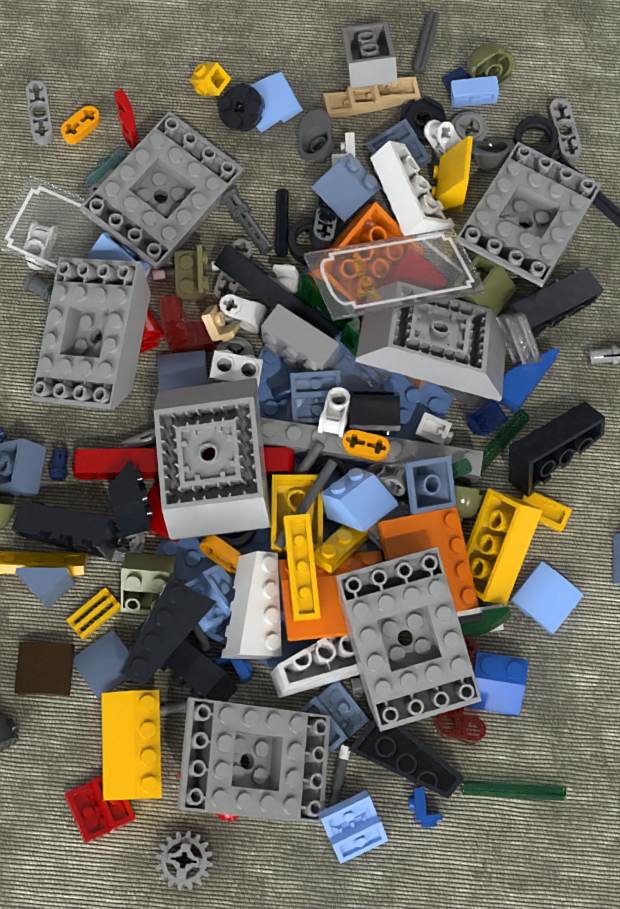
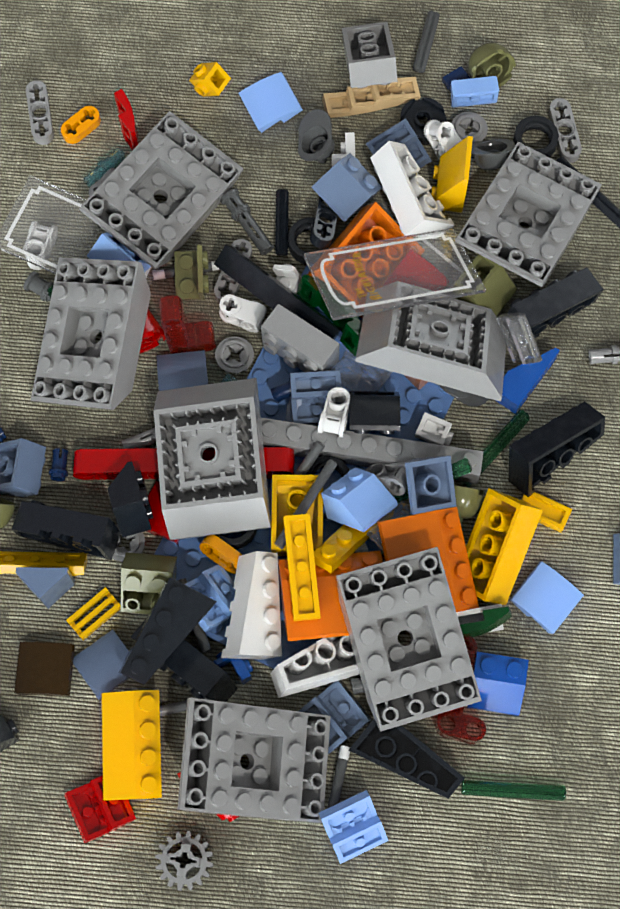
(215, 325): tan bracket -> none
(232, 99): black plate -> none
(236, 365): white brick -> none
(363, 450): light orange beam -> none
(418, 804): blue bracket -> none
(486, 419): clear blue bracket -> none

